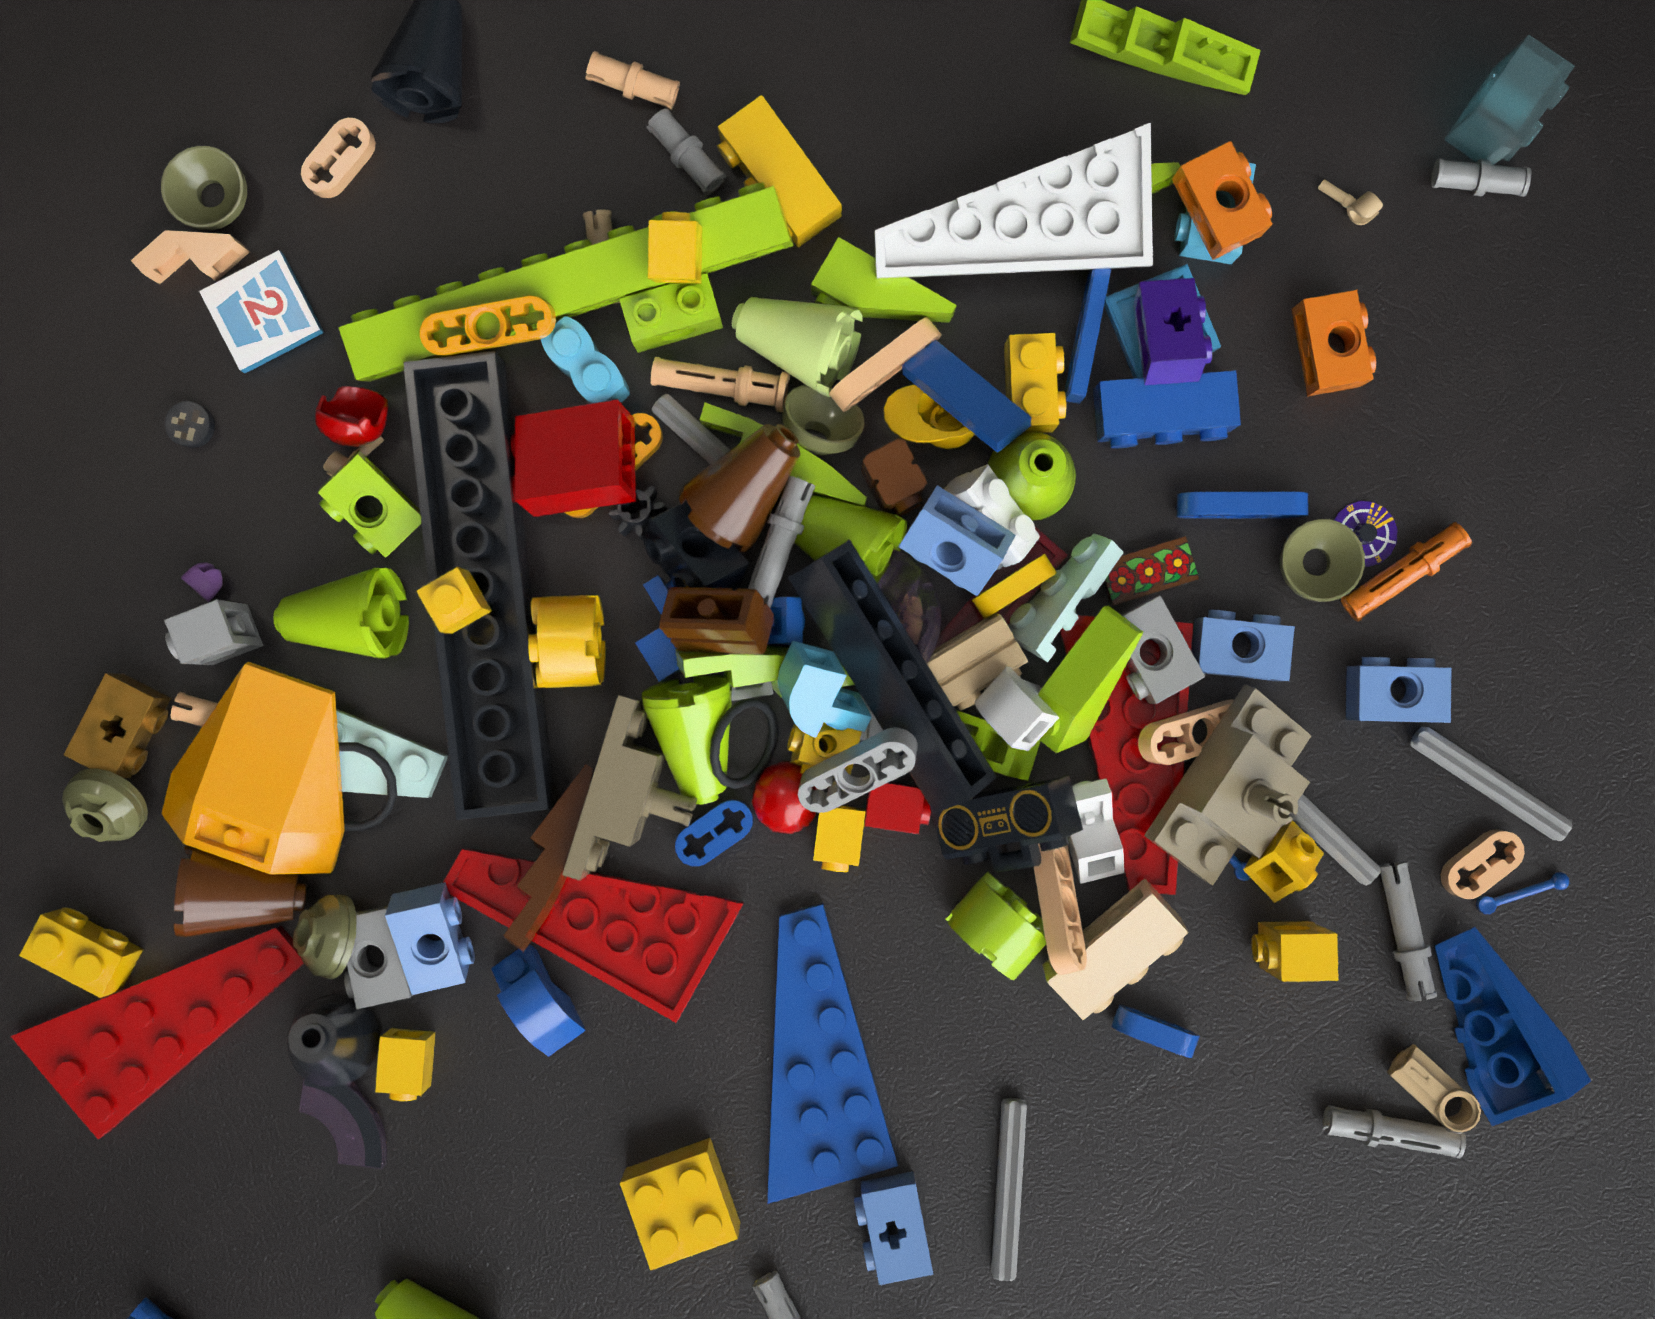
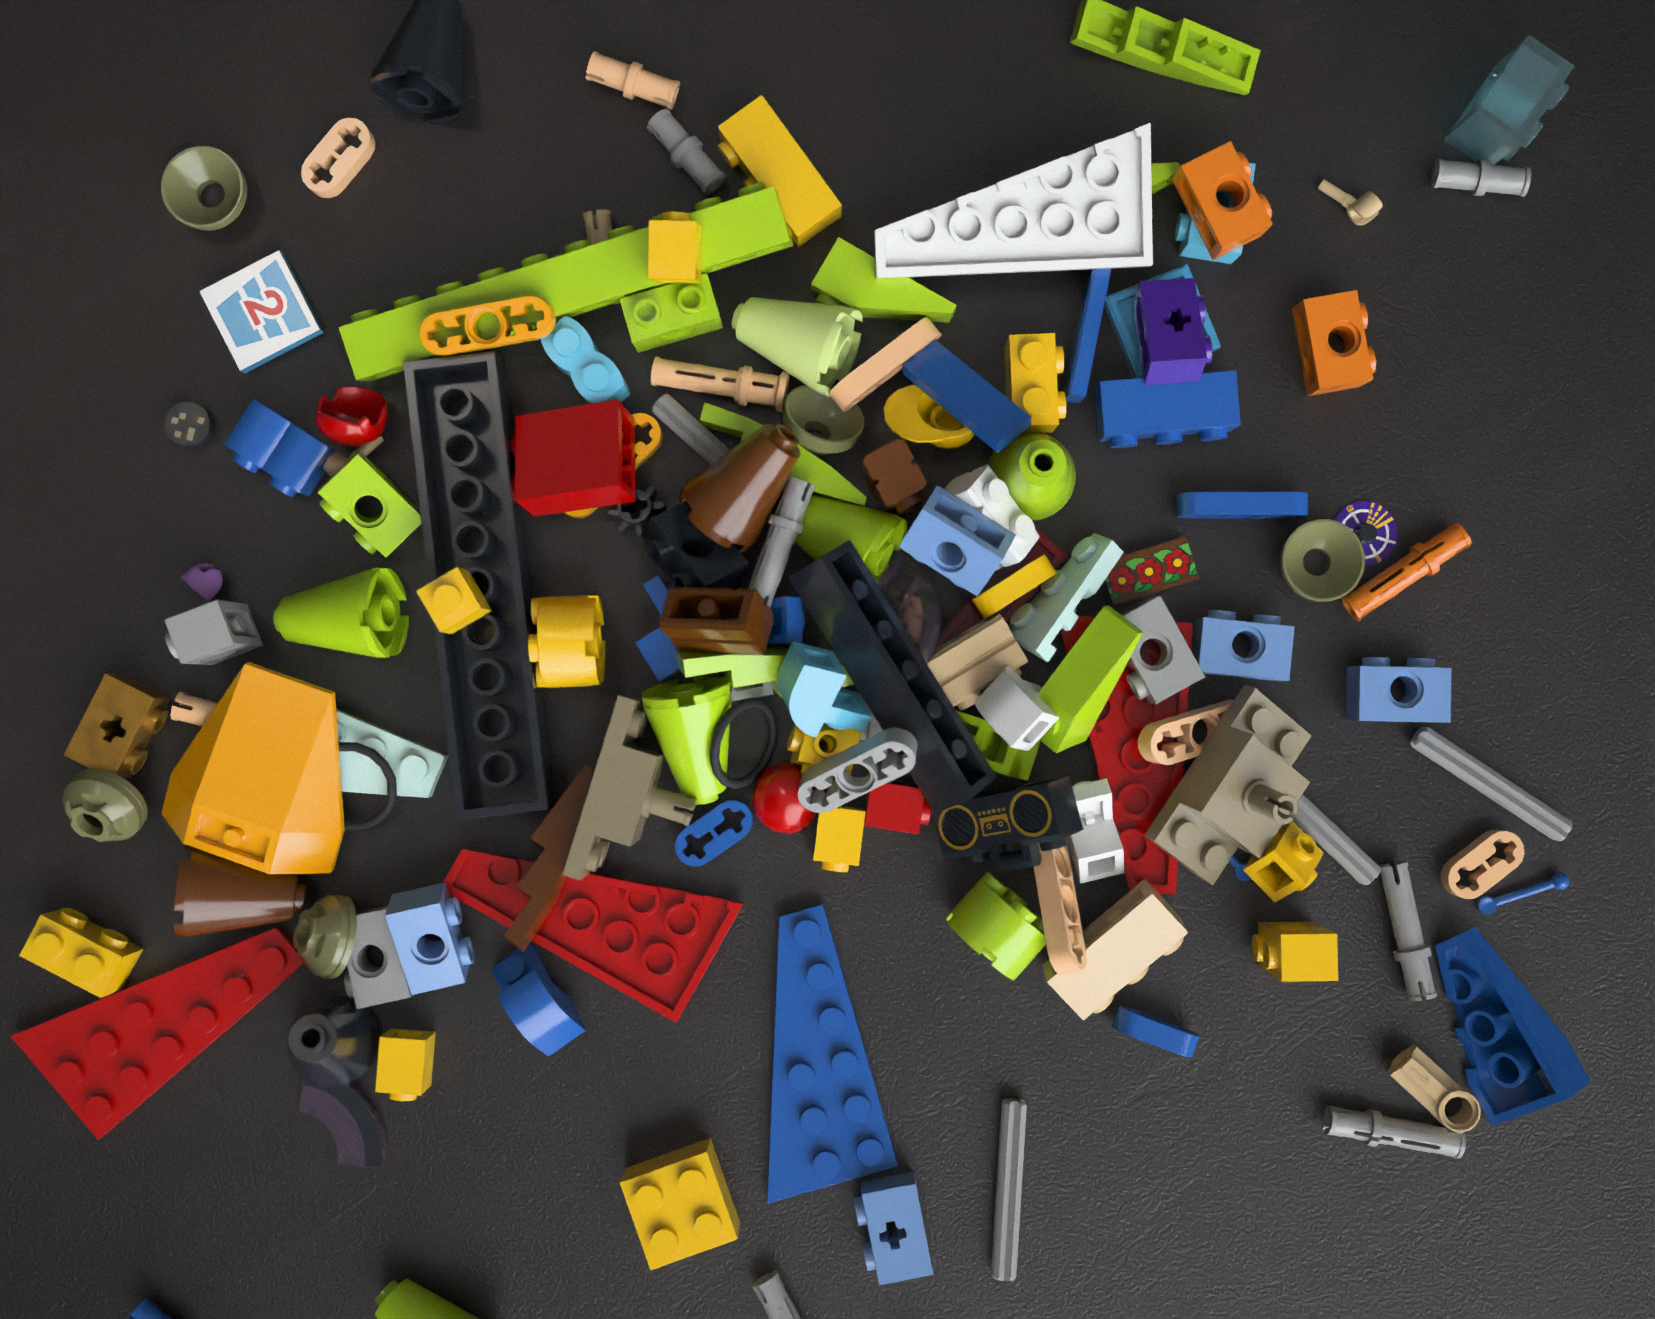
(209, 251): light nougat slope -> none
(279, 448): none -> blue brick

